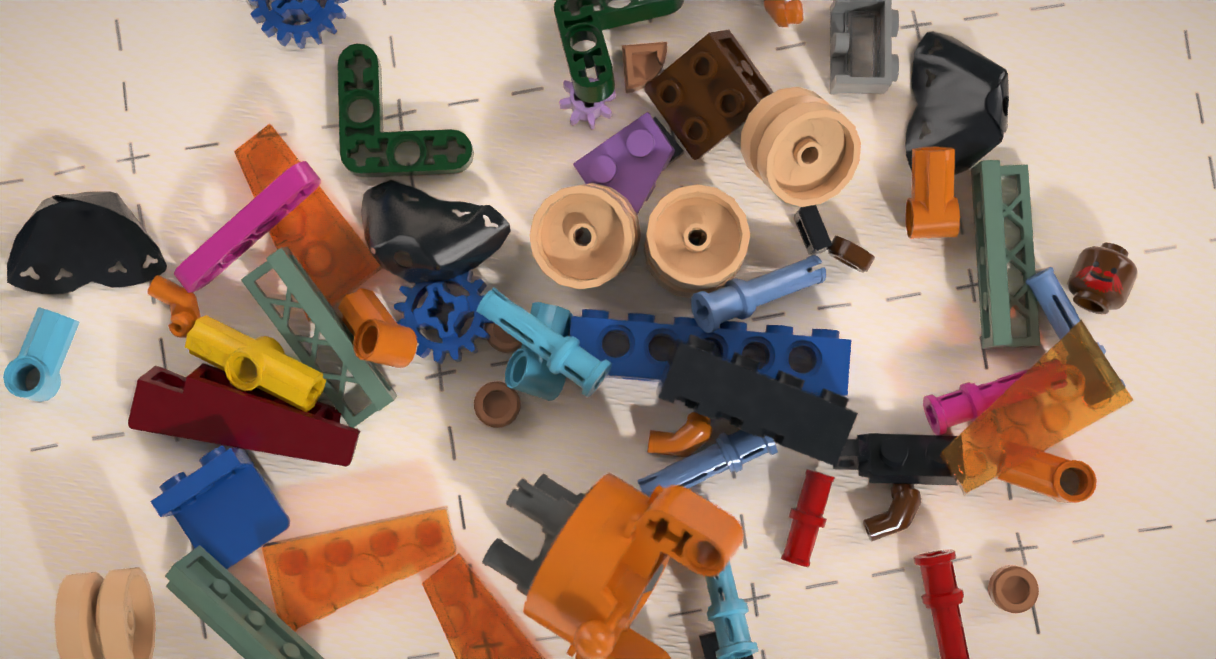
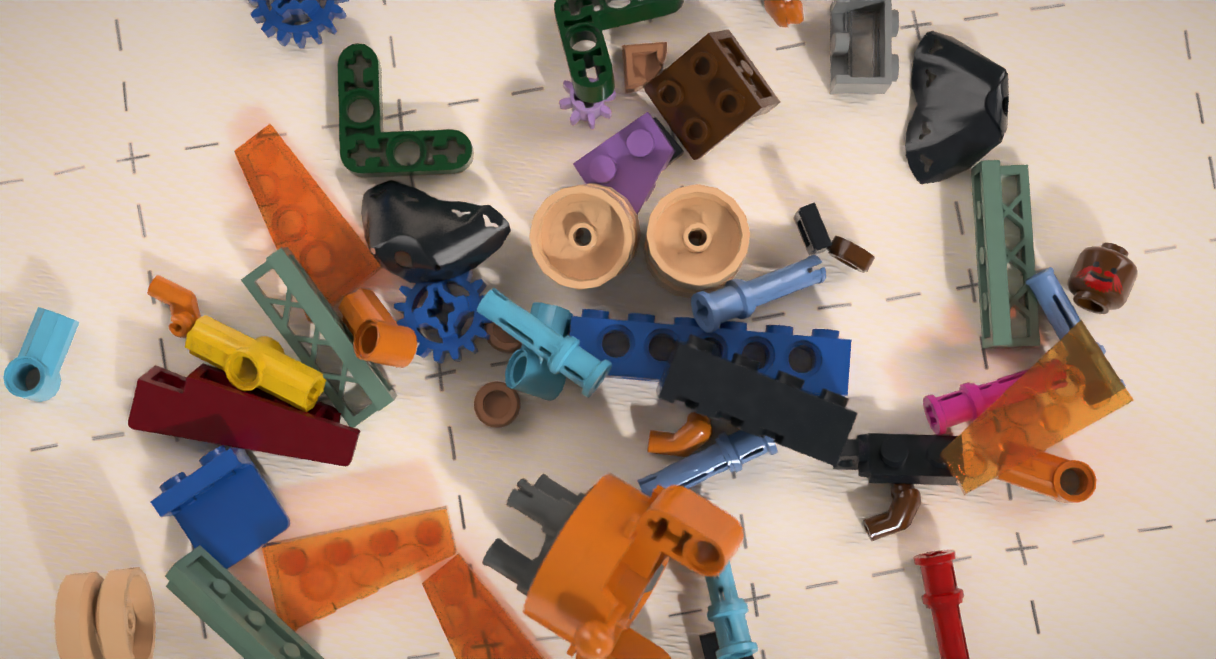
(86, 238): black piece -> none
(247, 226): dark pink beam -> none
(800, 146): light nougat wheel -> none
(807, 518): red pin -> none
(933, 207): orange piece -> none
(1013, 589): nougat tile -> none

